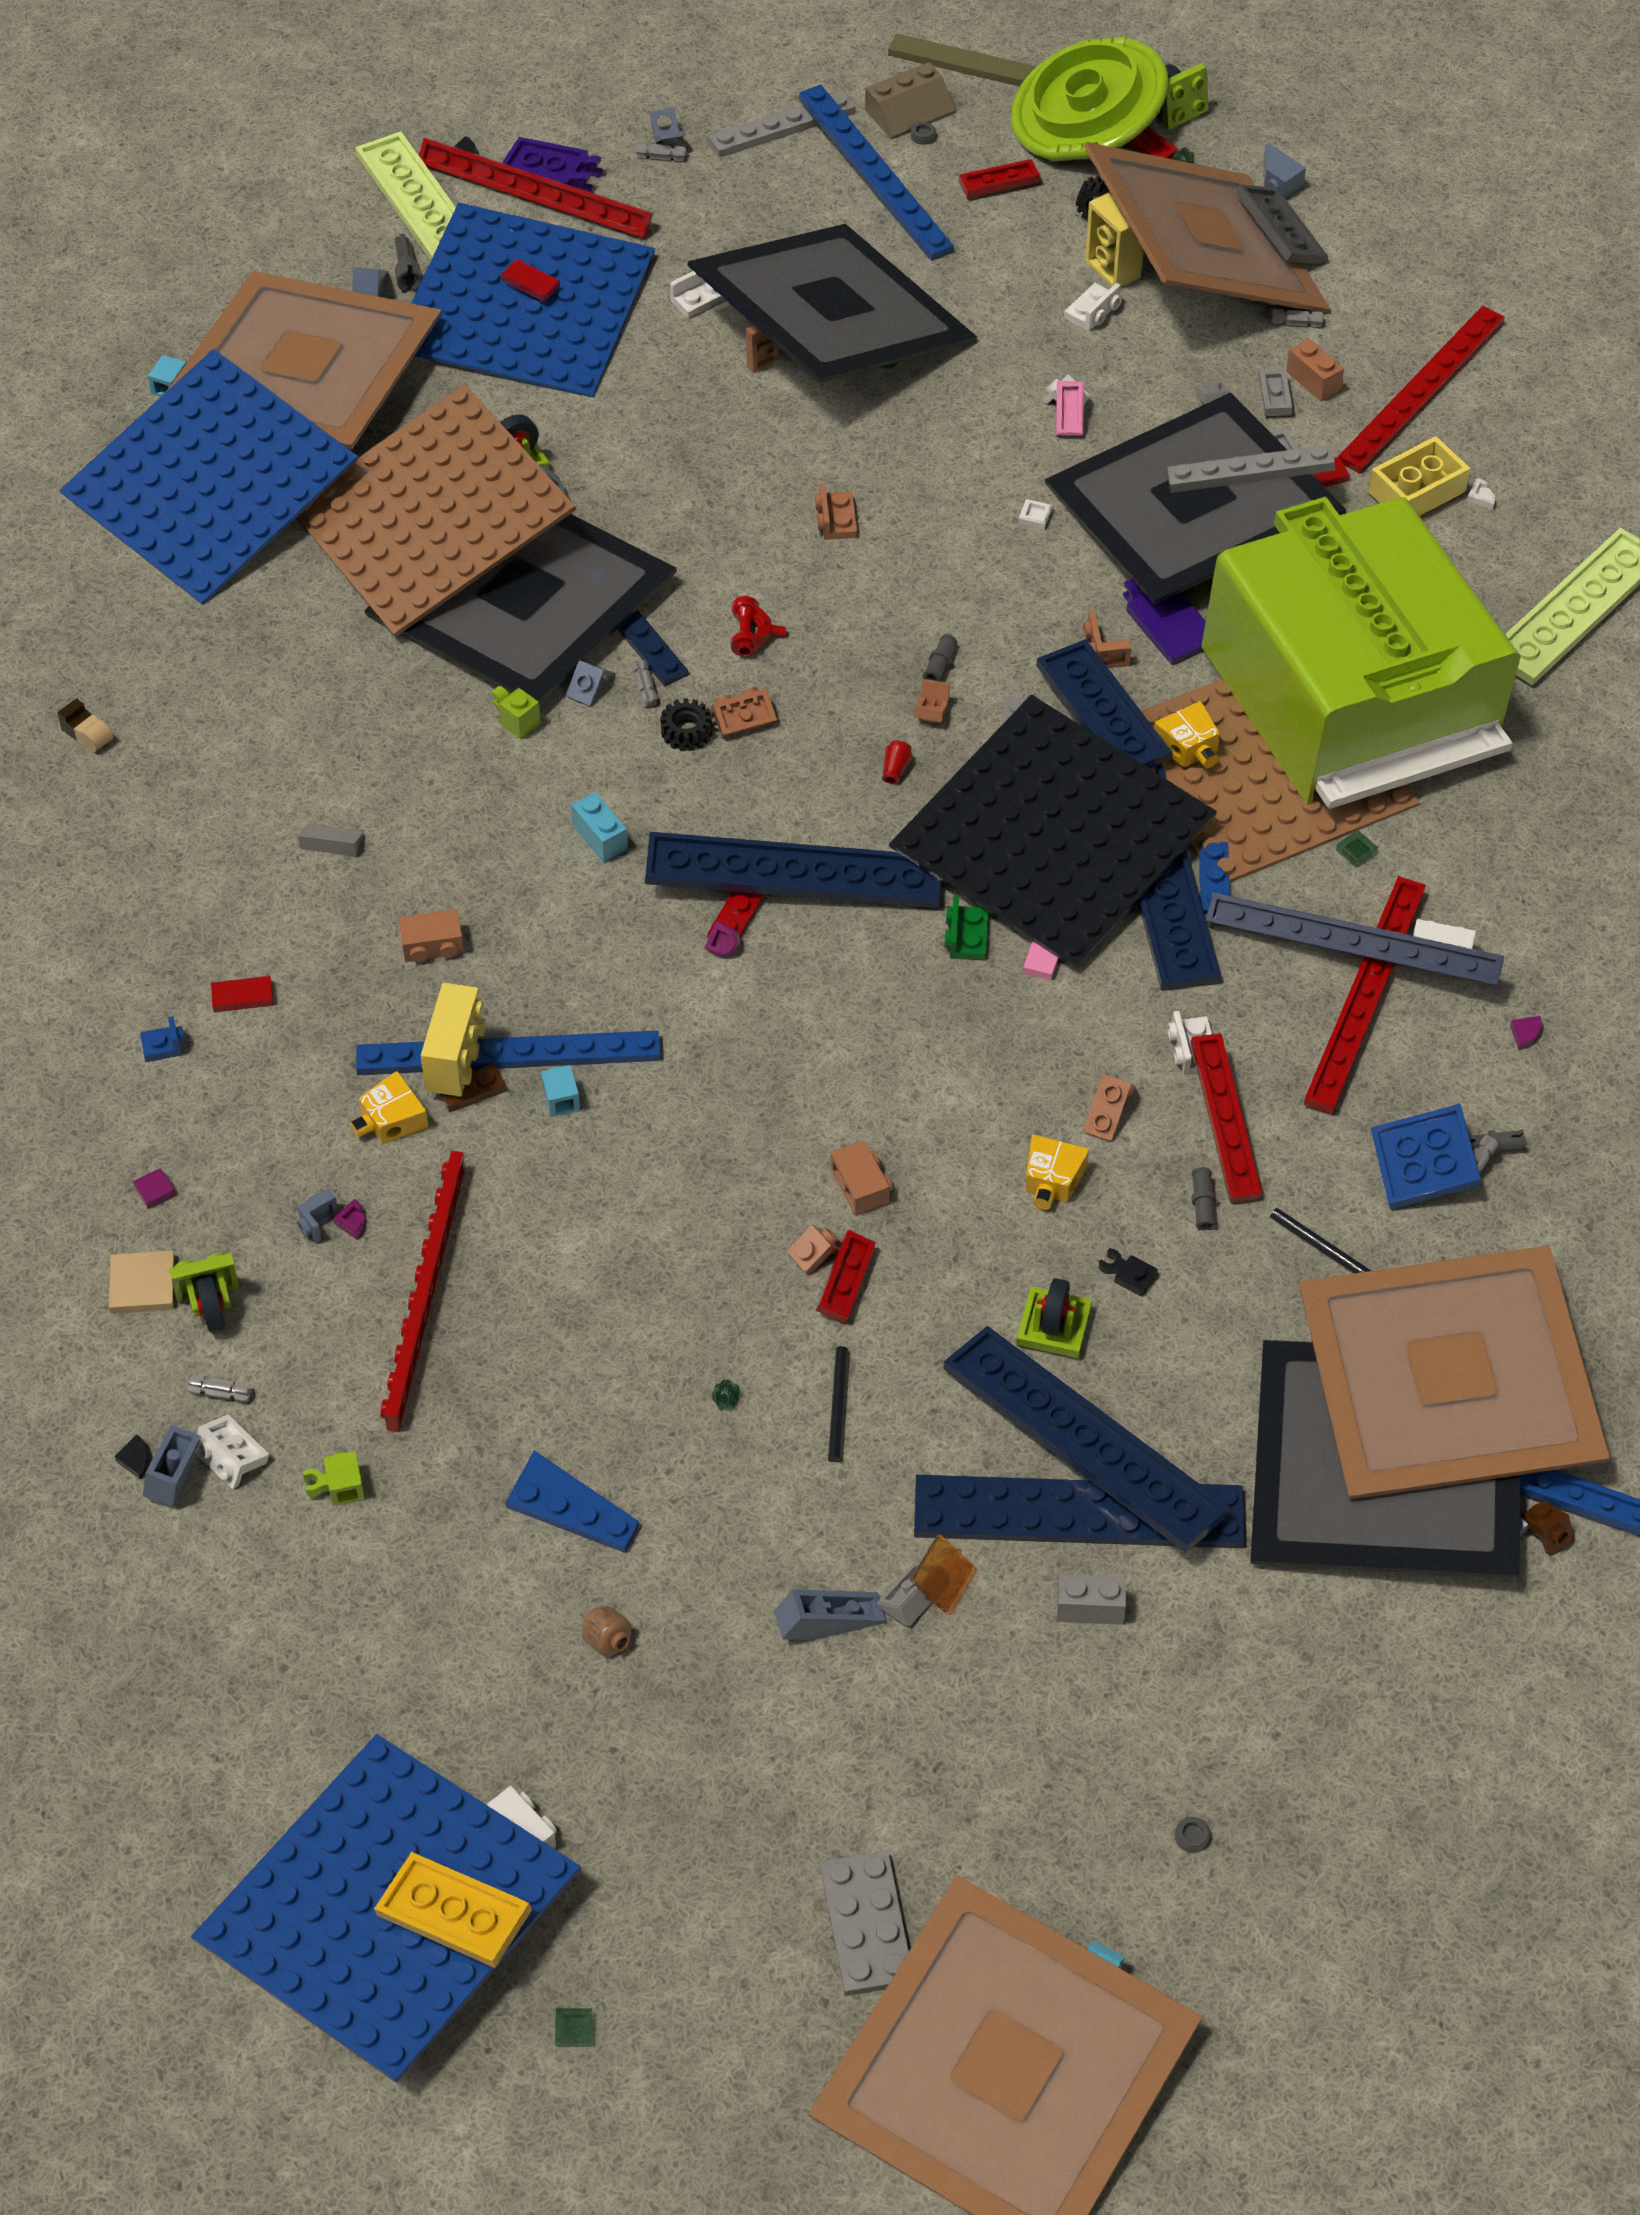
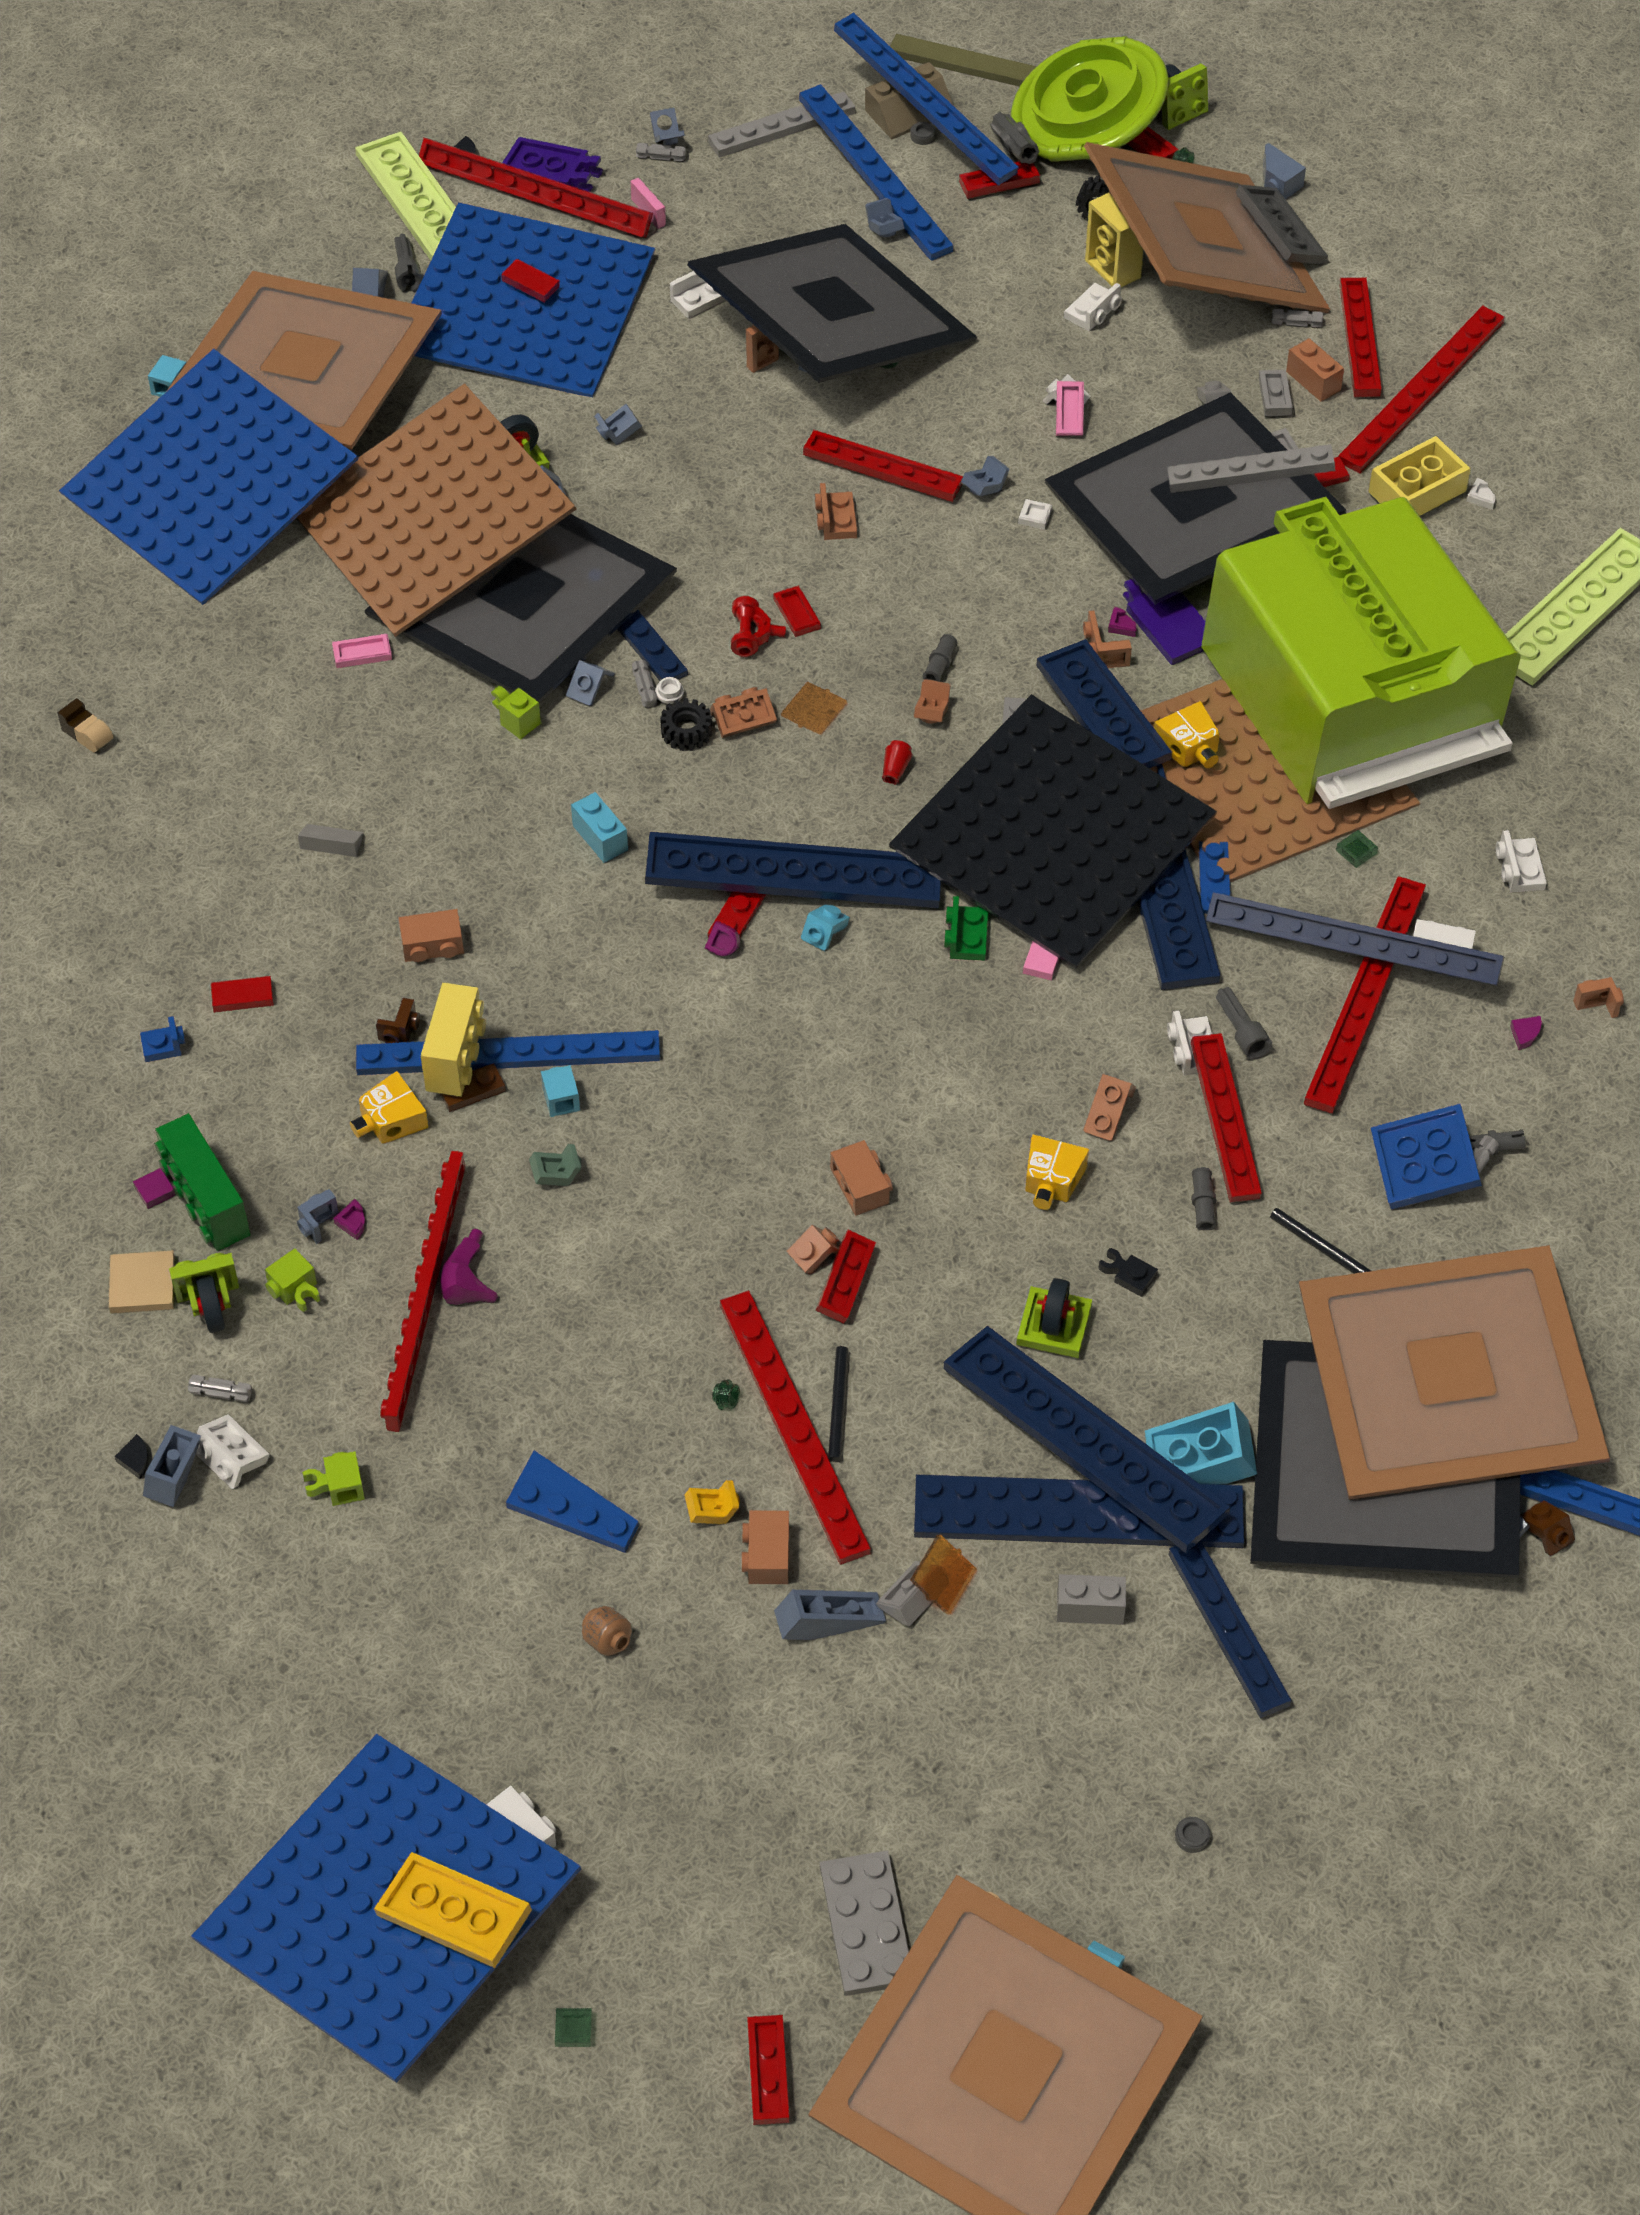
(201, 1182): none -> green brick
(292, 1279): none -> lime brick
(362, 650): none -> bright pink tile
(400, 1029): none -> reddish brown bracket
(457, 1279): none -> magenta animal
(554, 1167): none -> sand green bracket
(618, 425): none -> sand blue bracket
(648, 201): none -> bright pink tile
(669, 690): none -> white plate
(712, 1505): none -> yellow bracket
(768, 1547): none -> nougat brick
(768, 2070): none -> red plate
(795, 1428): none -> red plate
(797, 611): none -> red tile
(813, 708): none -> clear orange piece
(822, 925): none -> medium azure bracket
(881, 218): none -> sand blue bracket
(883, 465): none -> red plate
(926, 99): none -> blue plate
(988, 479): none -> sand blue bracket
(1014, 138): none -> dark grey piece
(1121, 623): none -> magenta tile
(1208, 1445): none -> medium azure slope
(1230, 1629): none -> dark blue plate
(1249, 1034): none -> dark grey piece
(1360, 337): none -> red plate
(1520, 863): none -> white bracket
(1598, 993): none -> nougat bracket

